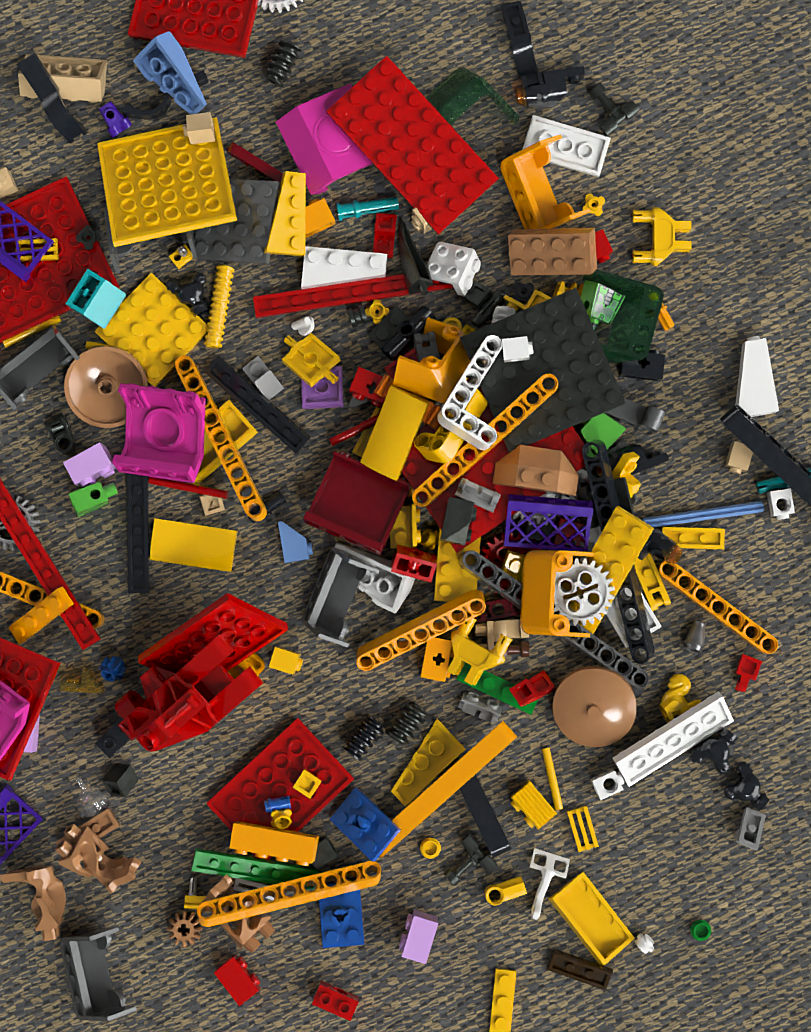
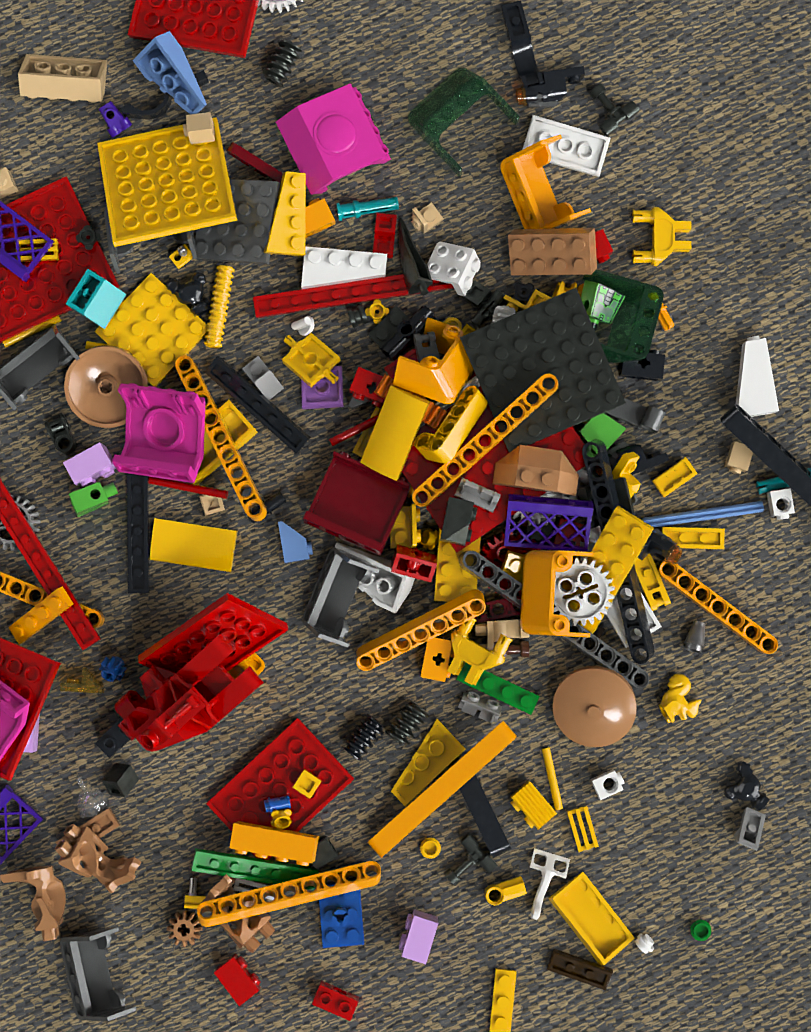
(50, 98): black piece -> none
(286, 660): yellow brick -> none
(365, 824): blue plate -> none
(412, 145): red plate -> none
(467, 390): white beam -> none
(516, 349): white brick -> none
(532, 689): red slope -> none
(599, 201): yellow plate -> none
(673, 739): white plate -> none
(674, 477): none -> yellow plate
(716, 750): black animal -> none
(748, 670): red plate -> none

